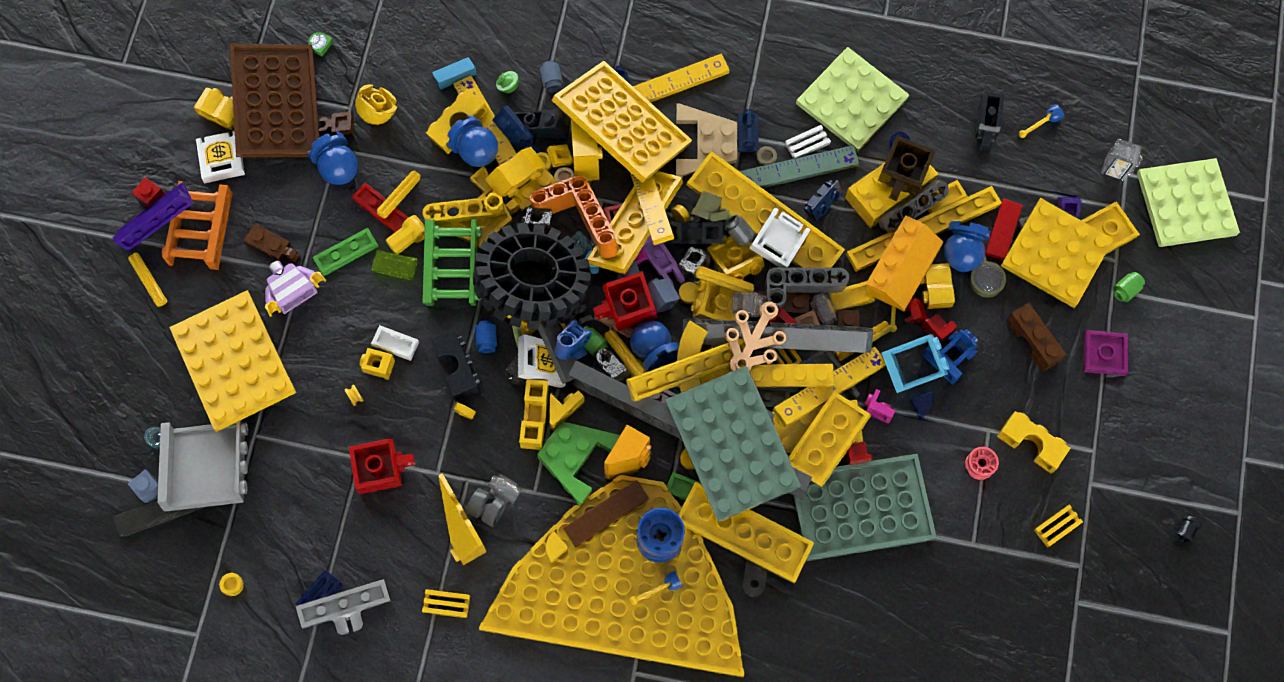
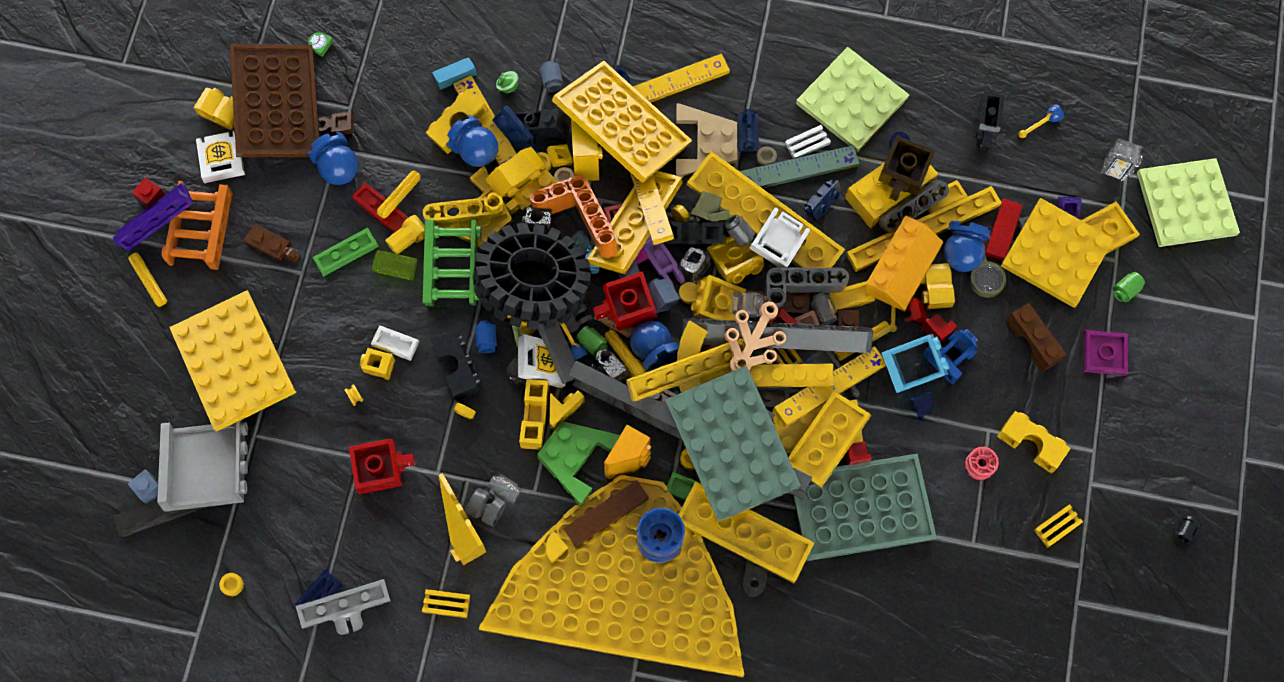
(148, 435): clear light blue bush -> none
(289, 287): torso -> none
(375, 105): yellow cylinder -> none
(571, 340): blue piece -> none
(671, 582): hinge -> none
(724, 280): yellow axle -> none
(879, 410): dark pink bracket -> none

